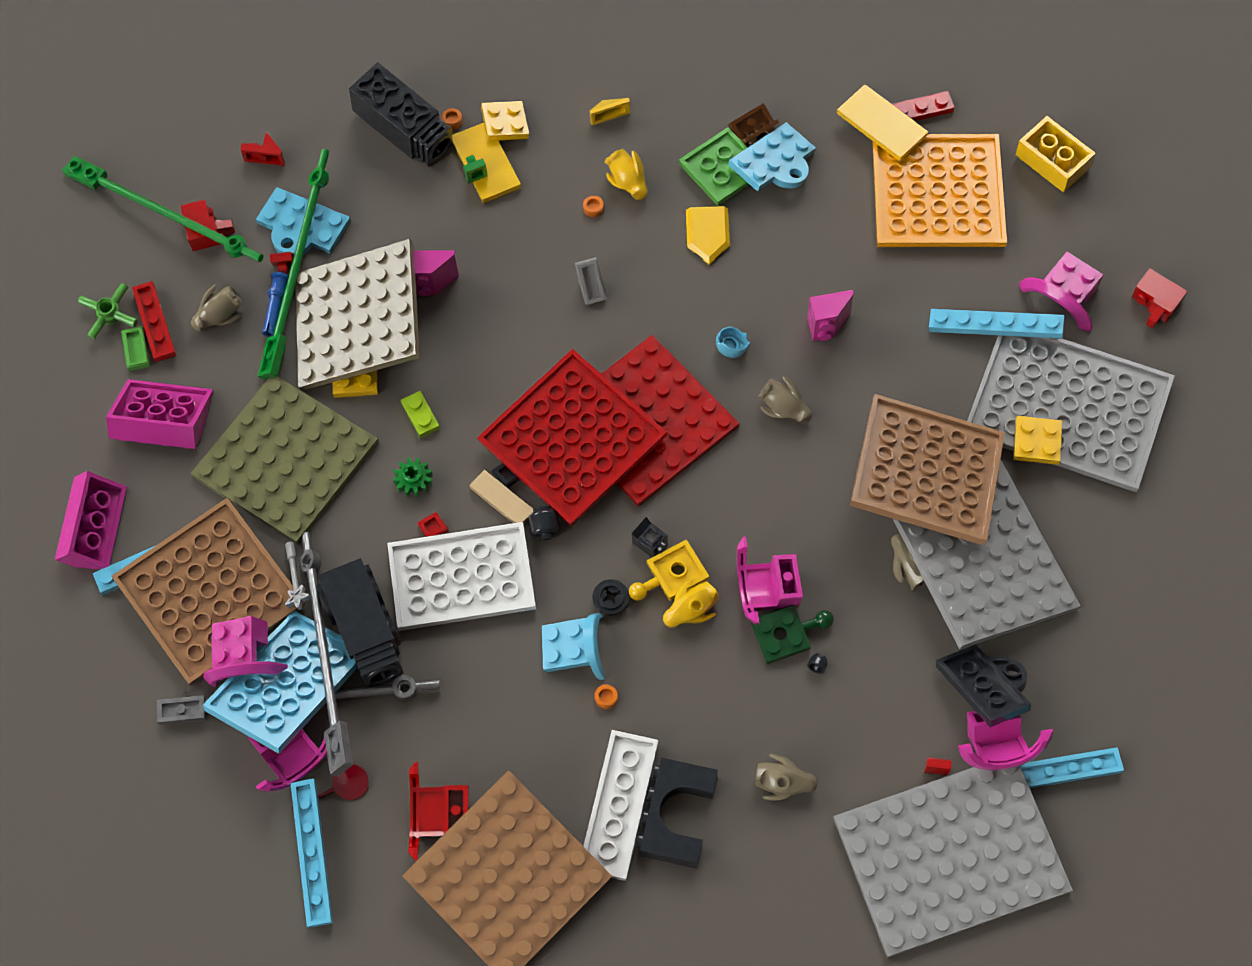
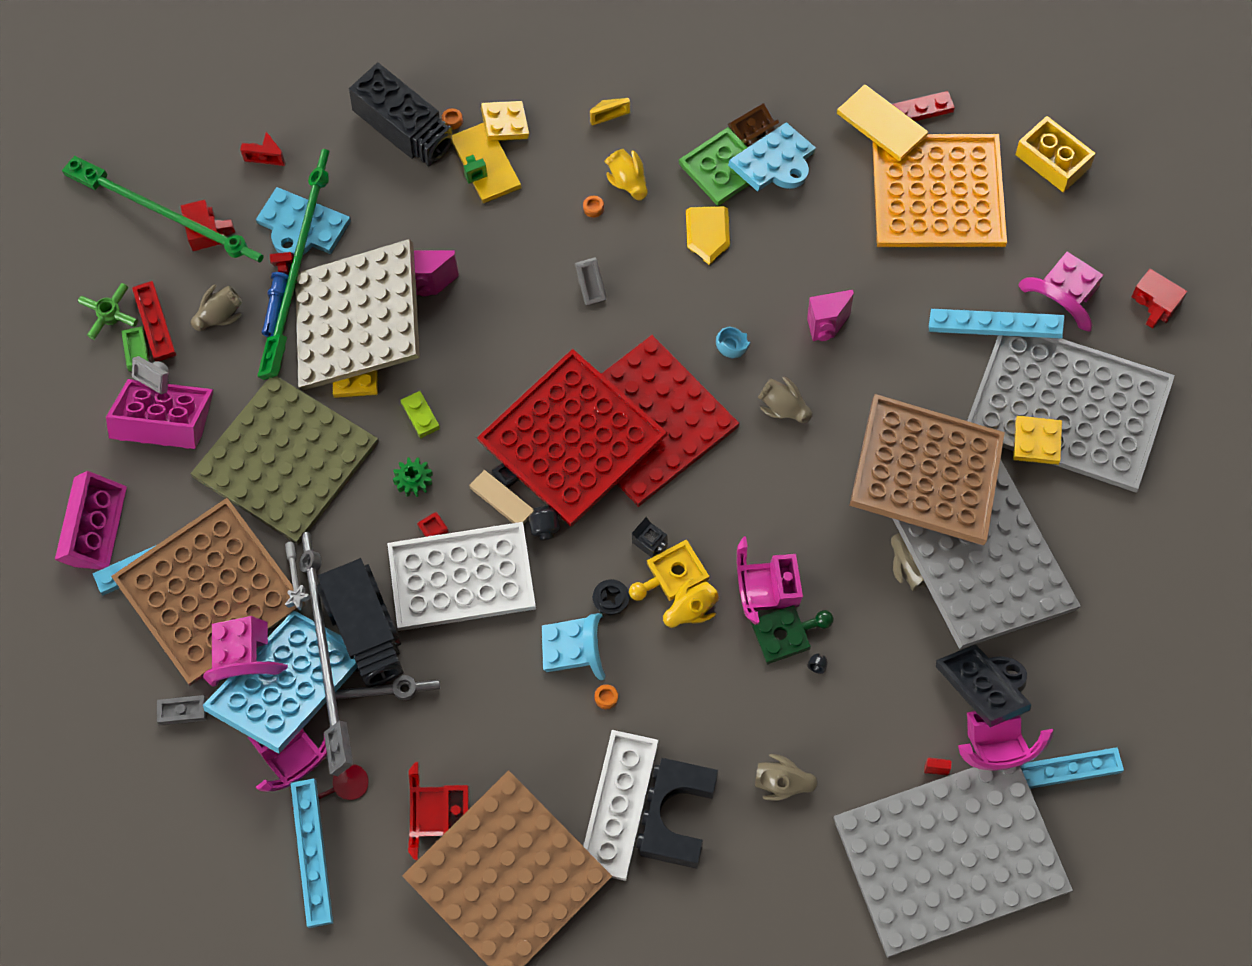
(151, 374): none -> light grey tile

